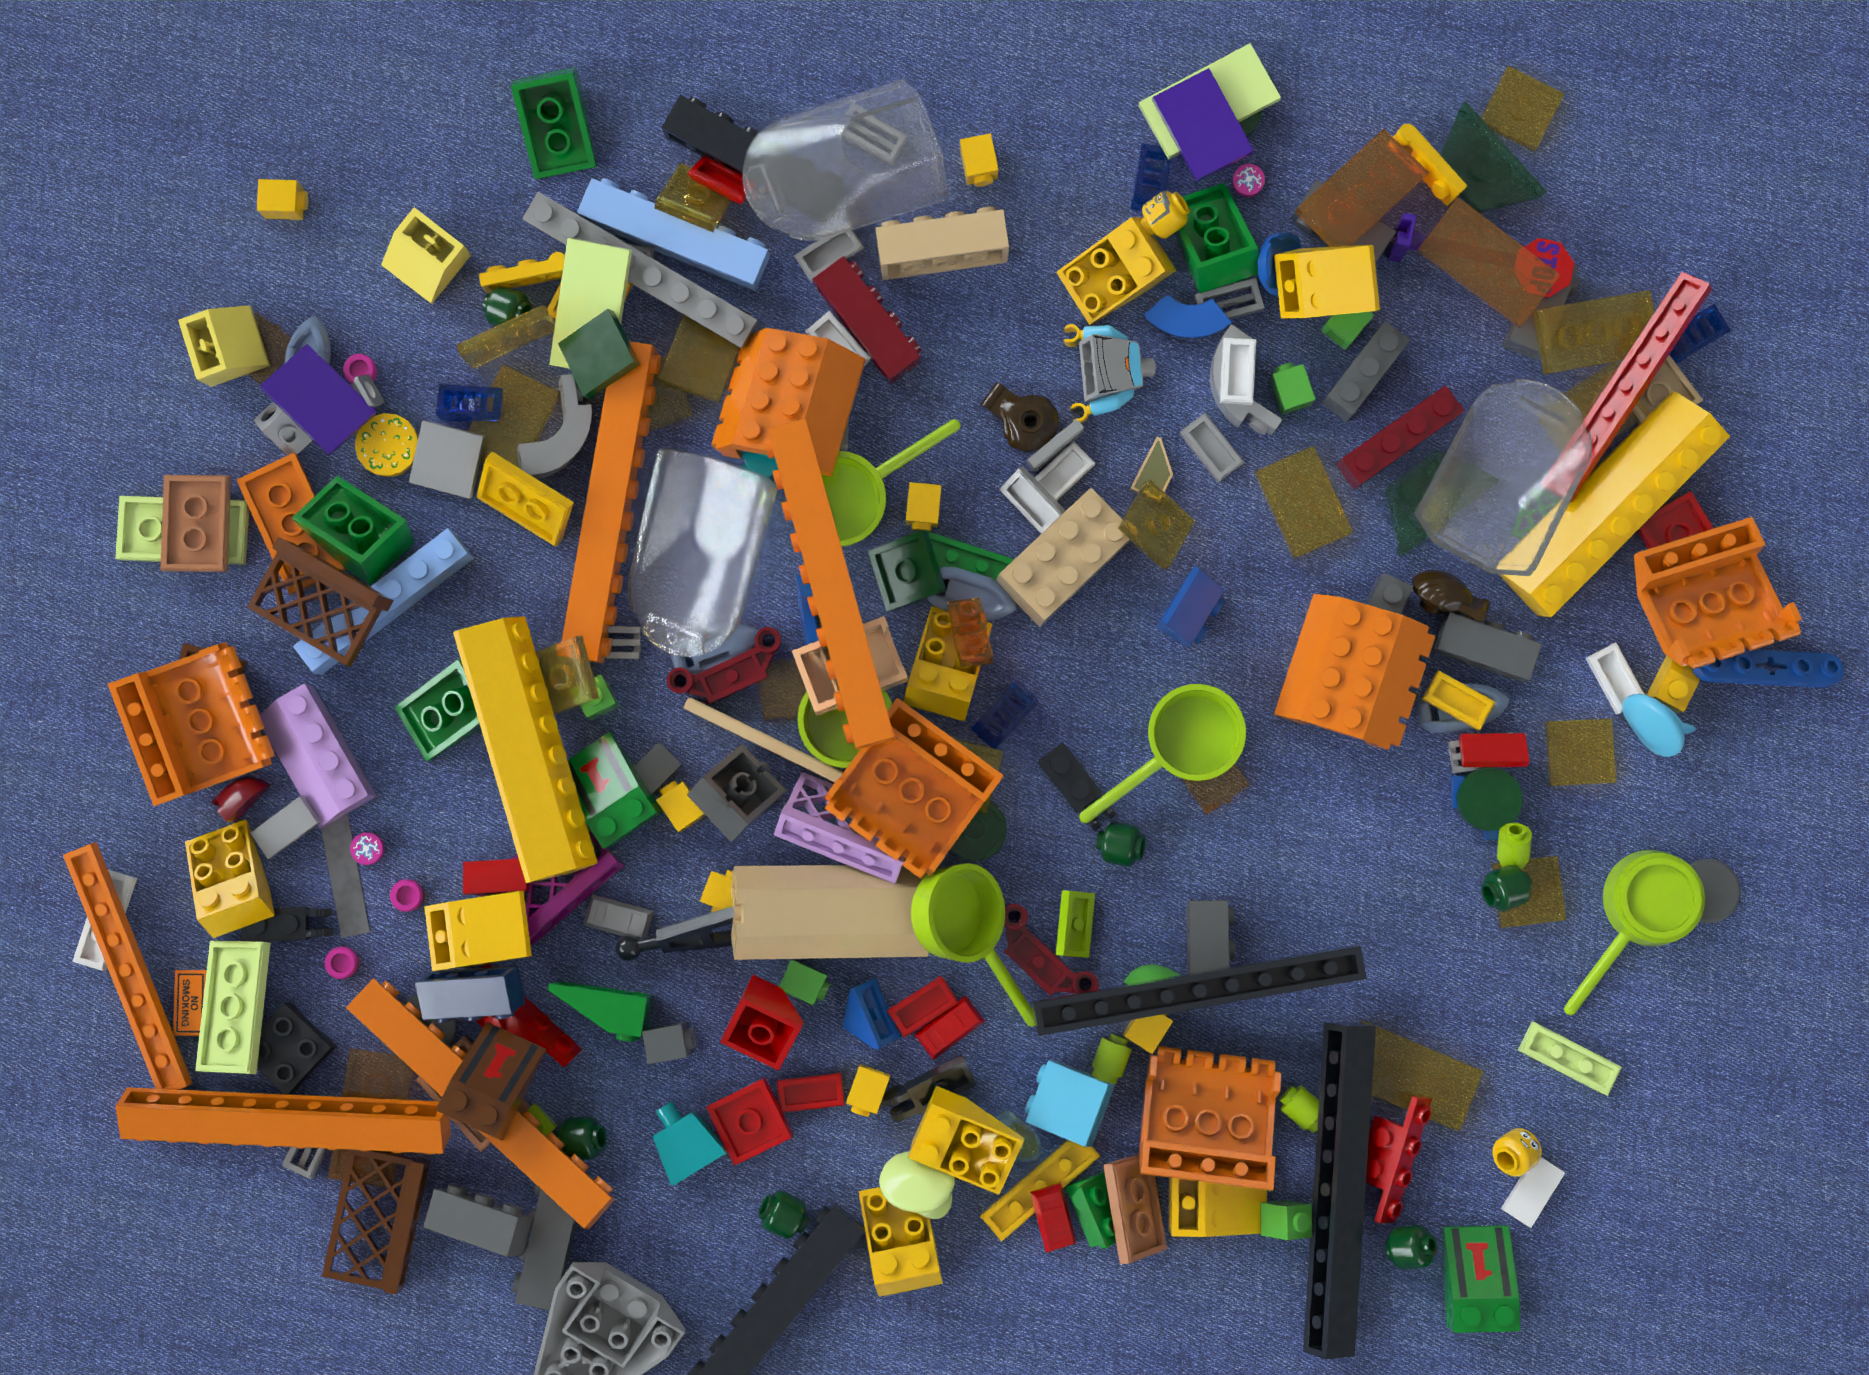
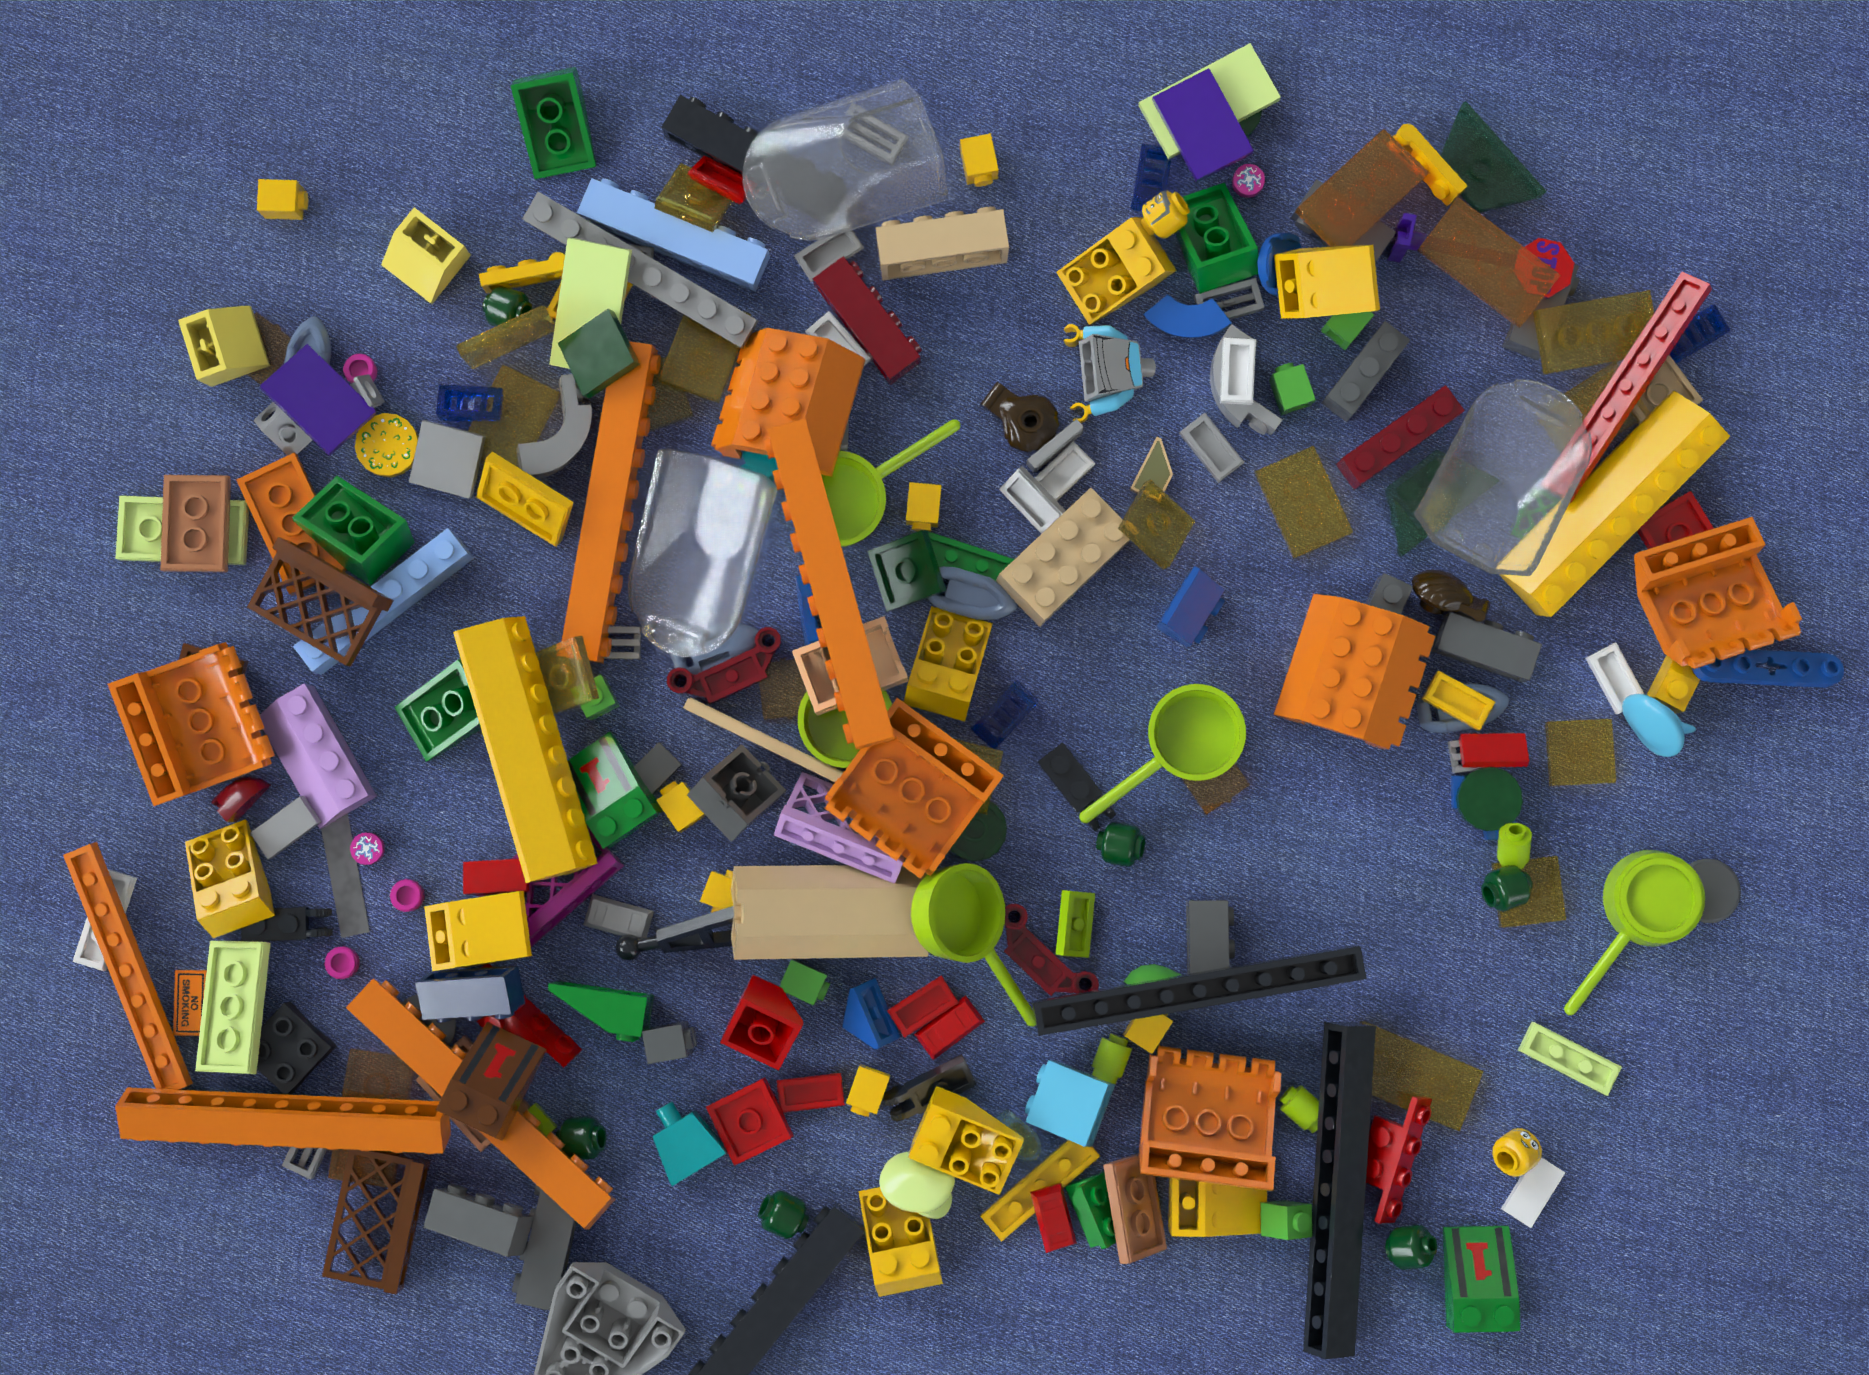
(969, 632): clear orange slope -> none
(1521, 108): clear yellow tile -> none

